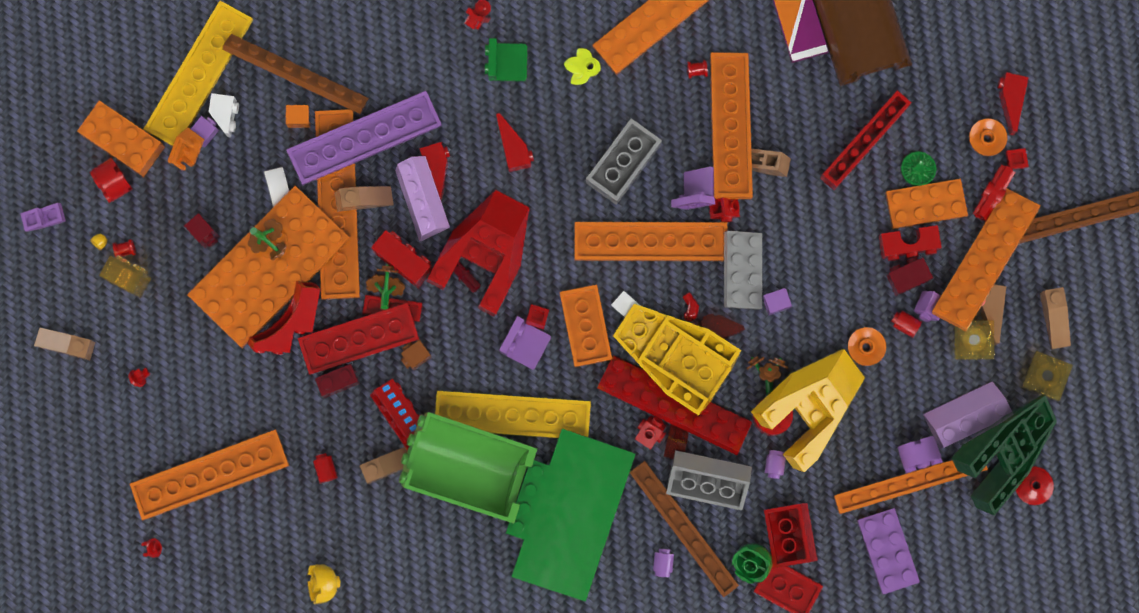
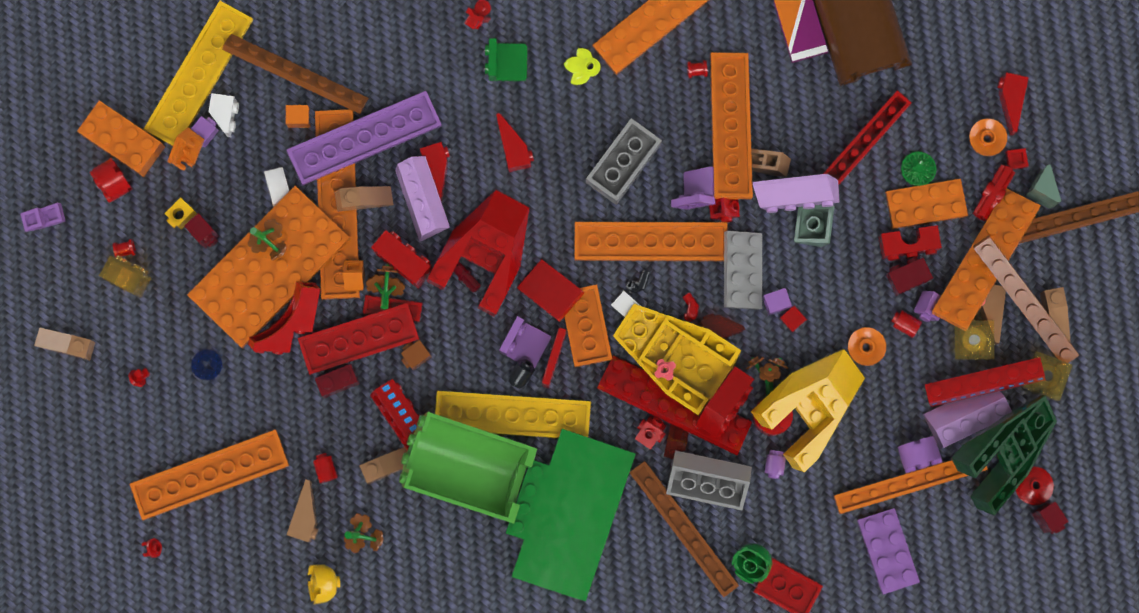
(99, 241): yellow hinge -> none
(179, 205): none -> yellow brick
(197, 366): none -> clear blue gear
(304, 518): none -> medium nougat slope
(353, 275): none -> orange panel
(355, 540): none -> dark orange plant
(521, 373): none -> black brick
(537, 316): red plate -> none
(550, 290): none -> red tile
(553, 359): none -> red tile
(640, 284): none -> black arm
(663, 563): medium lavender brick -> none
(670, 369): none -> coral plate
(726, 402): none -> red brick
(790, 535): red slope -> none
(793, 319): none -> red tile
(797, 192): none -> lavender slope
(814, 226): none -> sand green slope
(985, 382): none -> red brick
(1025, 300): none -> plate
(1045, 189): none -> sand green slope
(1050, 518): none -> dark red brick

